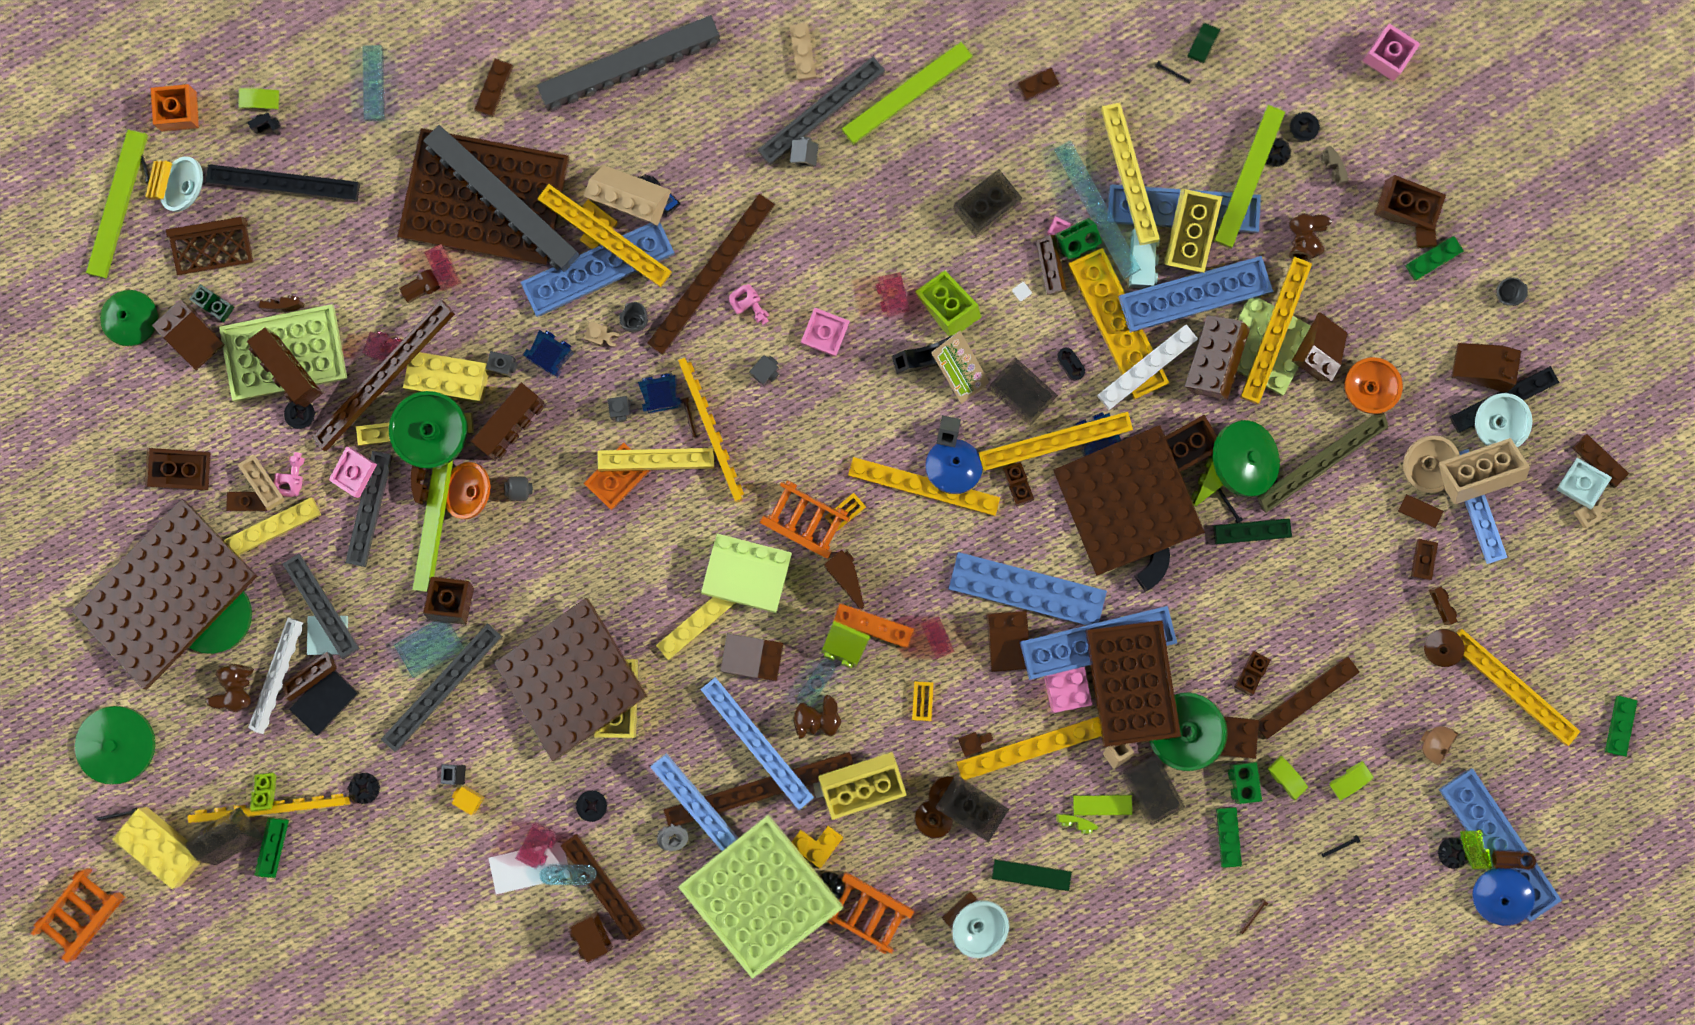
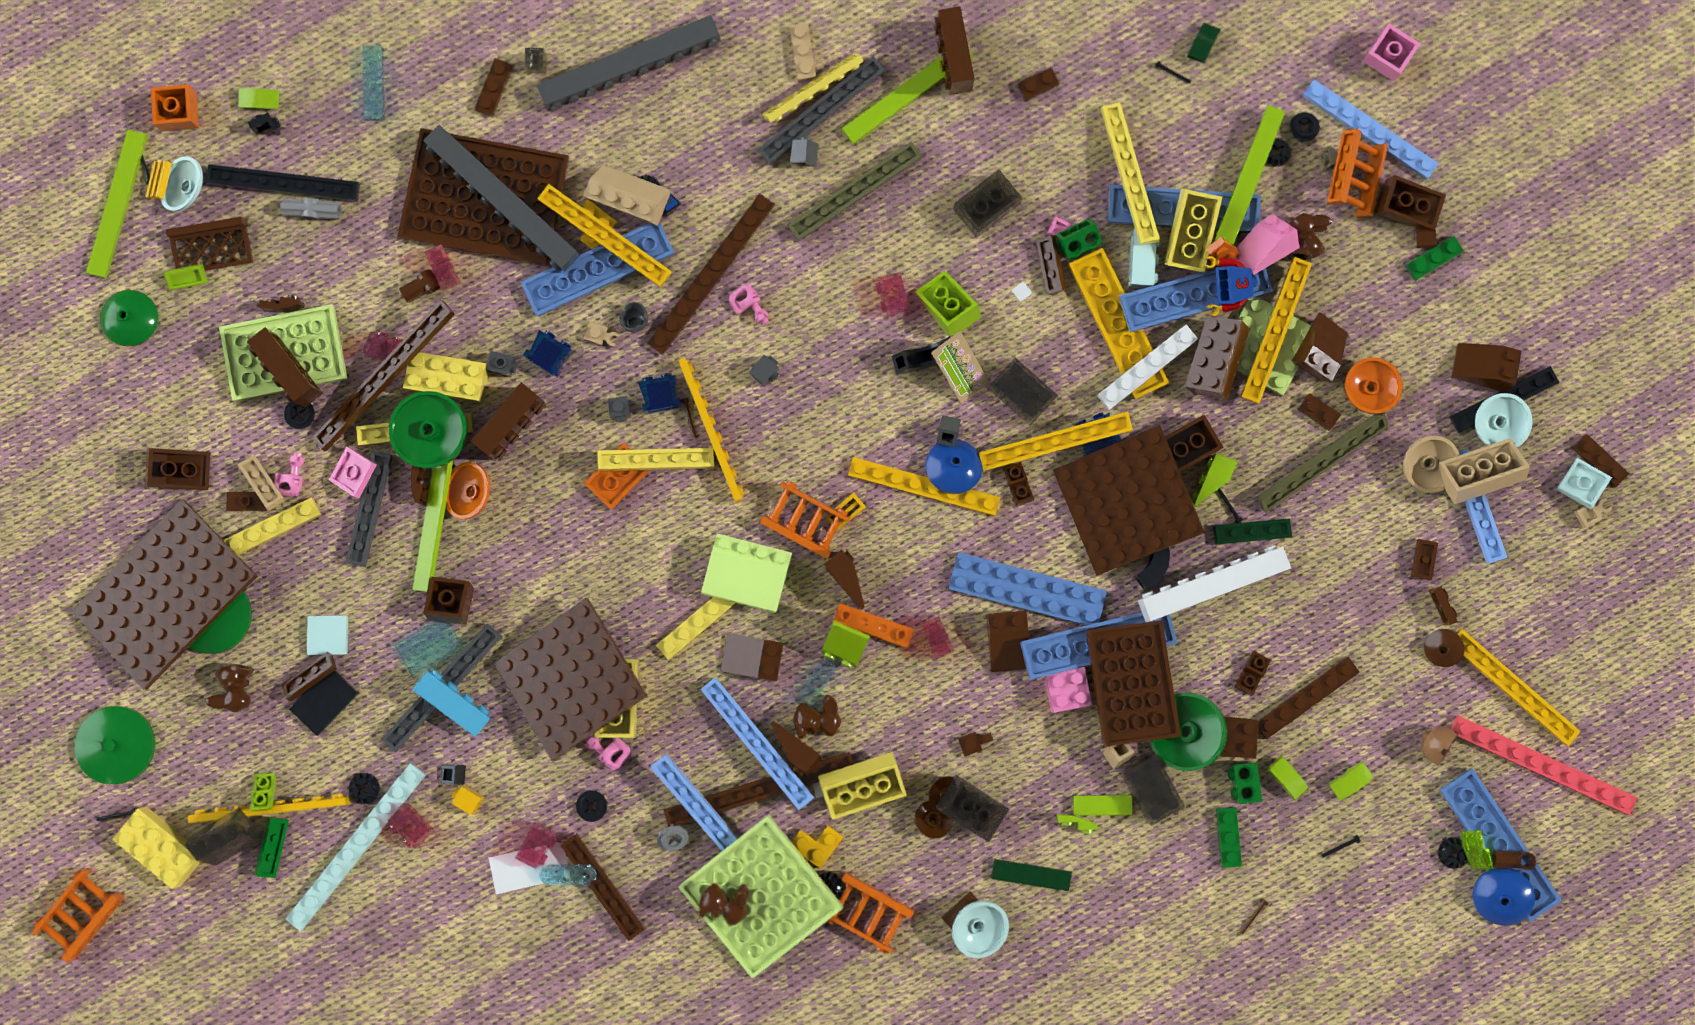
(185, 277): none -> lime tile
(188, 334): reddish brown slope -> none
(212, 303): dark green slope -> none
(275, 675): white plate -> none
(311, 209): none -> light grey piece
(321, 606): dark grey plate -> none
(355, 847): none -> light aqua plate
(420, 830): none -> clear pink brick
(452, 702): none -> medium azure brick
(517, 488): dark grey head -> none
(536, 60): none -> clear smoke brick
(590, 937): reddish brown brick -> none
(607, 754): none -> bright pink piece
(717, 903): none -> reddish brown animal
(799, 754): none -> reddish brown slope
(819, 84): none -> light yellow plate
(825, 332): bright pink plate -> none
(854, 191): none -> olive plate
(930, 701): yellow tile -> none
(955, 51): none -> reddish brown brick
(1029, 748): yellow plate -> none
(1074, 361): black beam -> none
(1097, 209): clear light blue plate -> none
(1213, 584): none -> white brick
(1223, 249): none -> orange plate
(1233, 284): none -> blue torso
(1246, 458): green dish -> none
(1267, 244): none -> bright pink slope
(1319, 412): none -> reddish brown piece
(1344, 168): none -> orange fence
(1371, 129): none -> light blue plate
(1421, 511): reddish brown slope -> none
(1511, 291): dark grey hair -> none
(1544, 765): none -> coral plate
(1621, 726): green plate -> none

